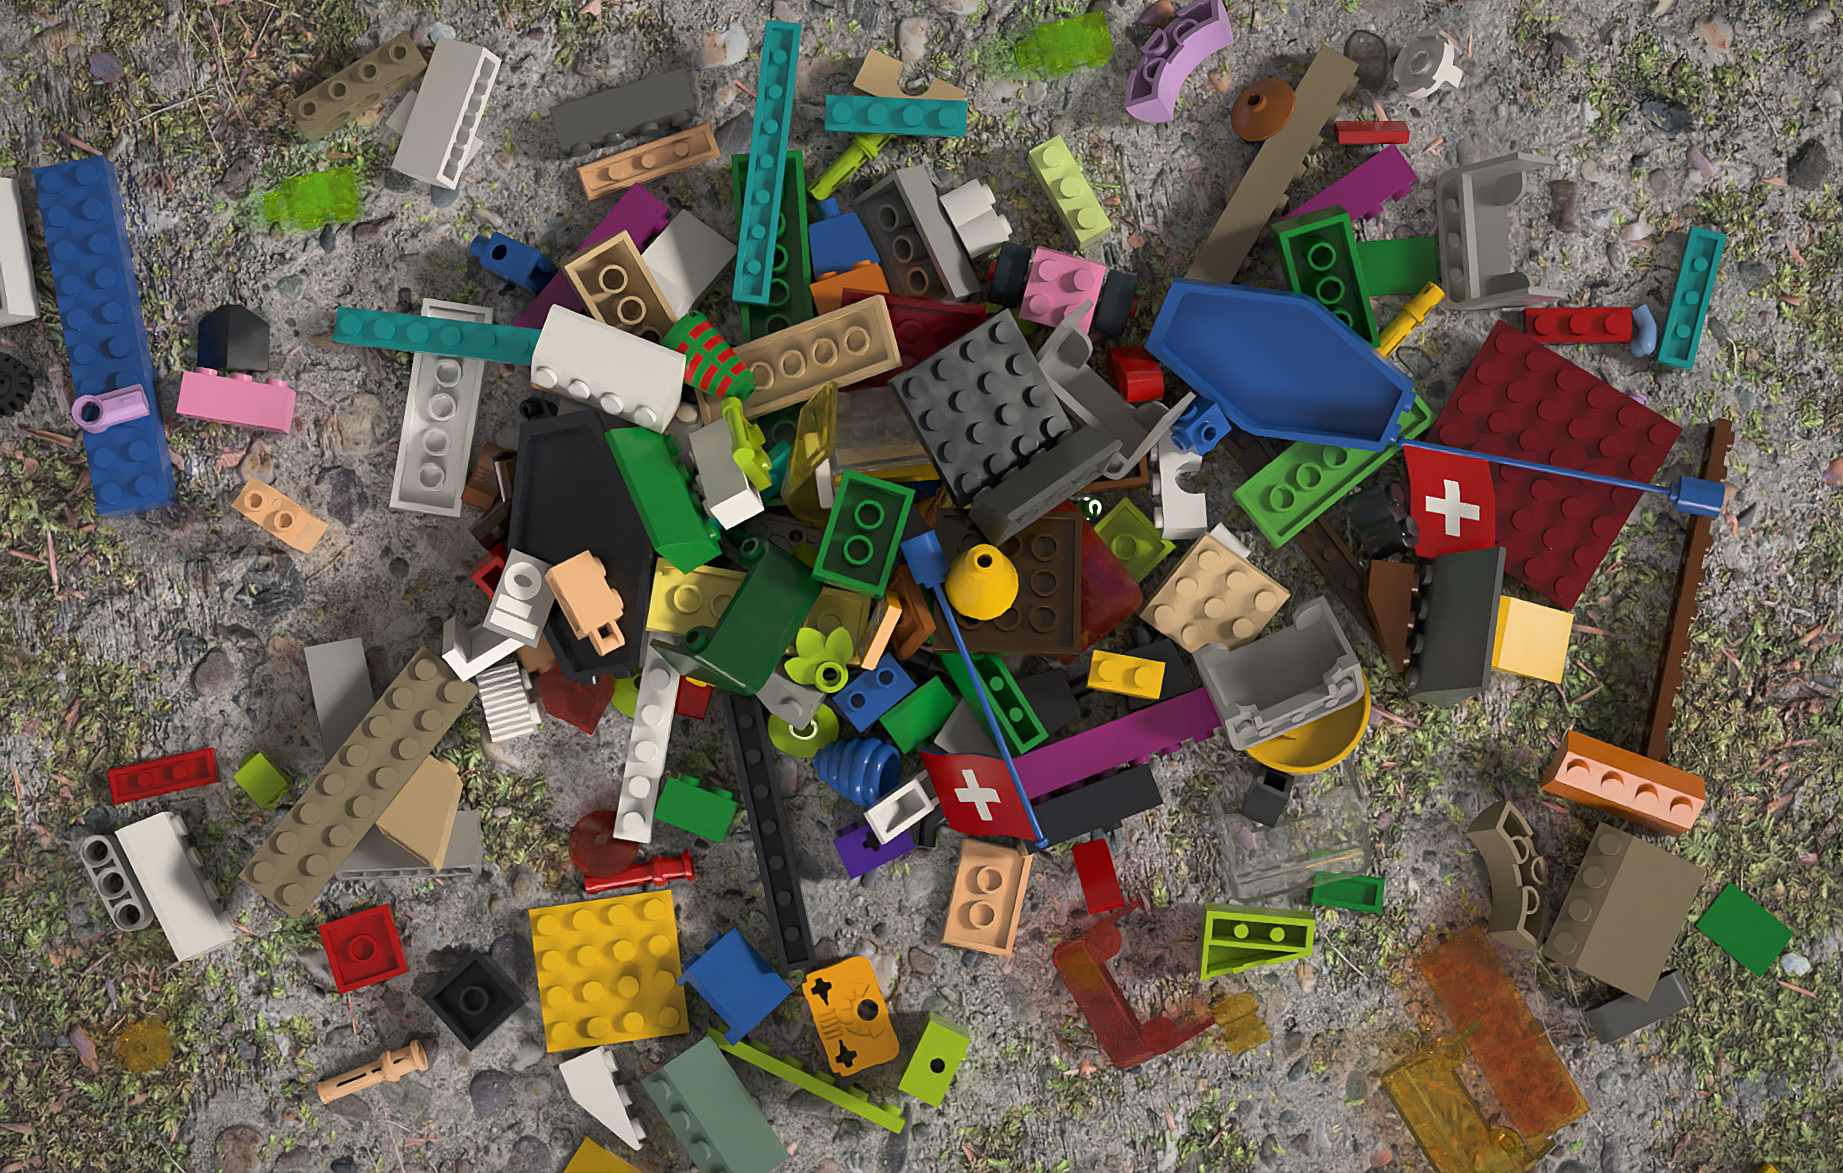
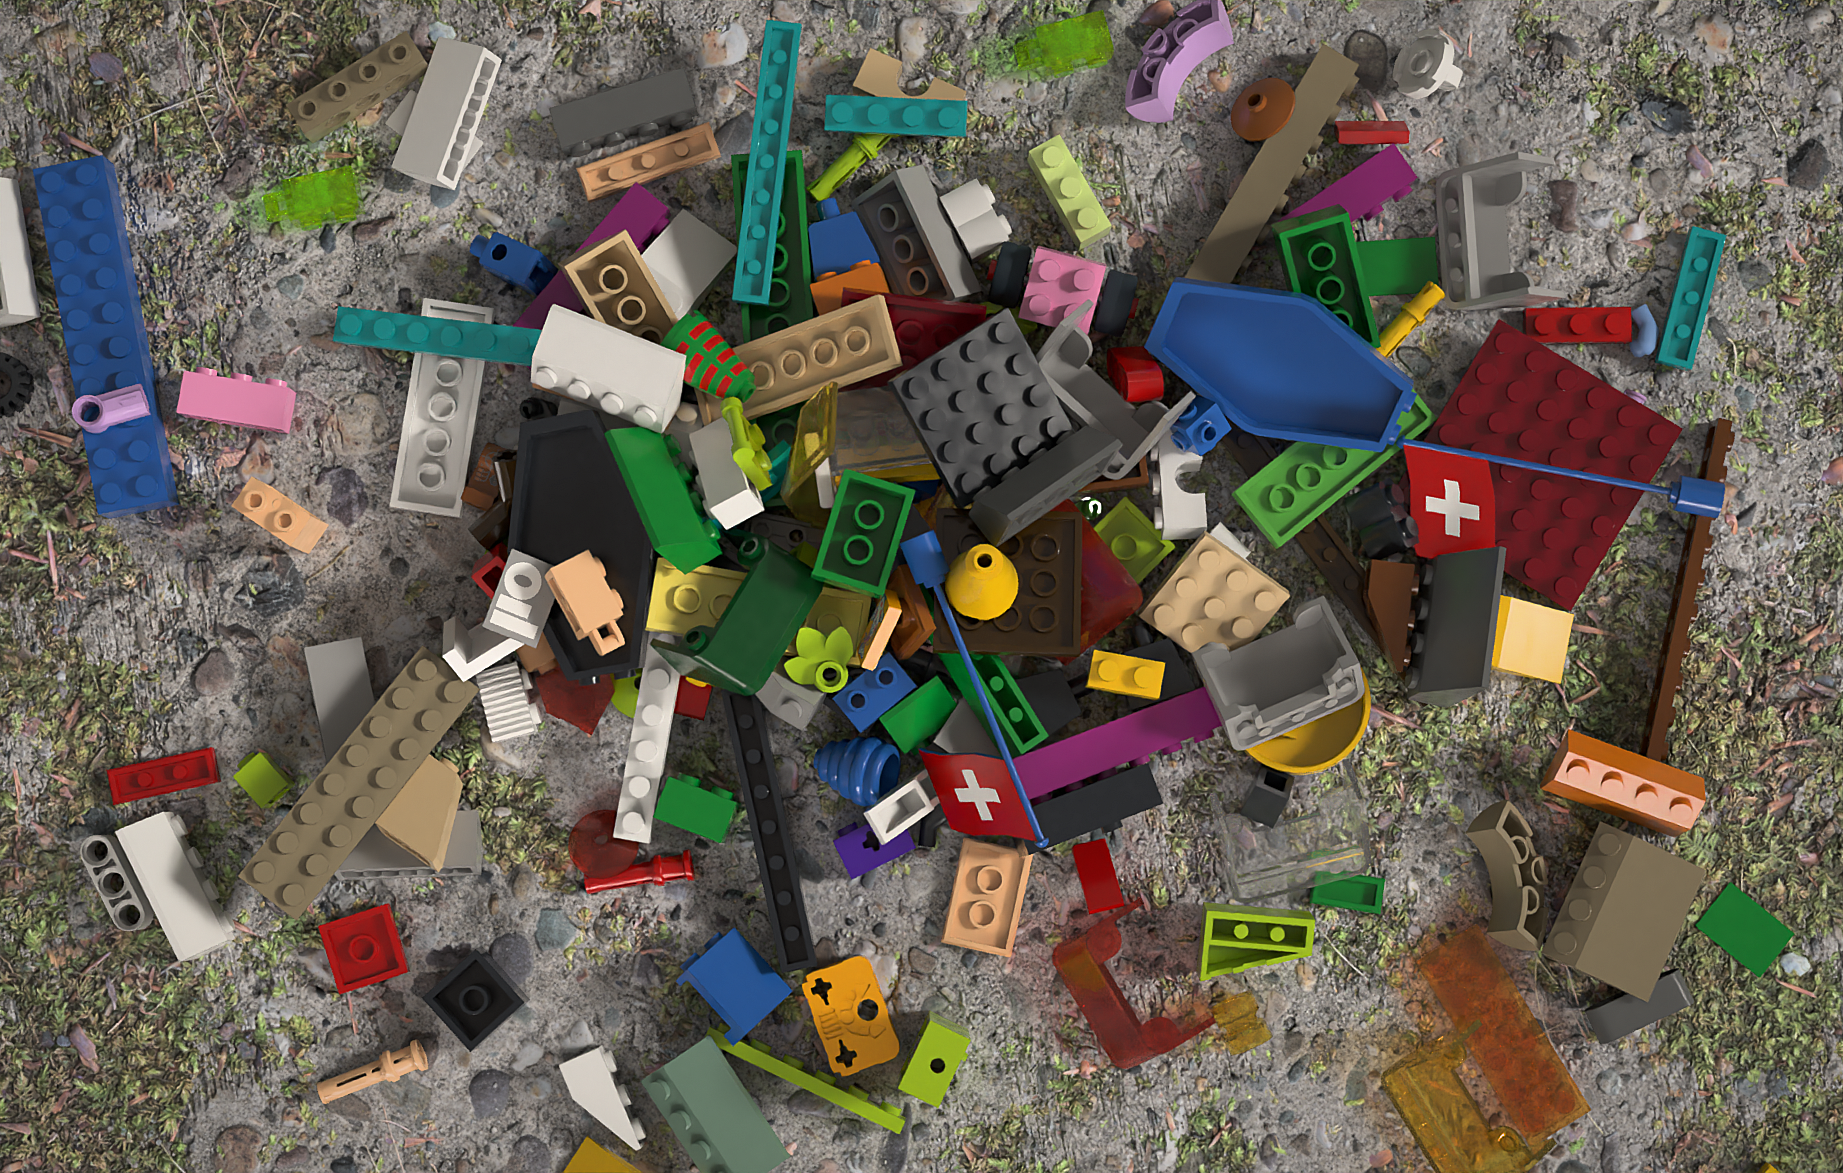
(158, 1043): clear yellow brick -> none
(233, 340): black slope -> none
(609, 970): yellow plate -> none
(805, 743): lime dish -> none

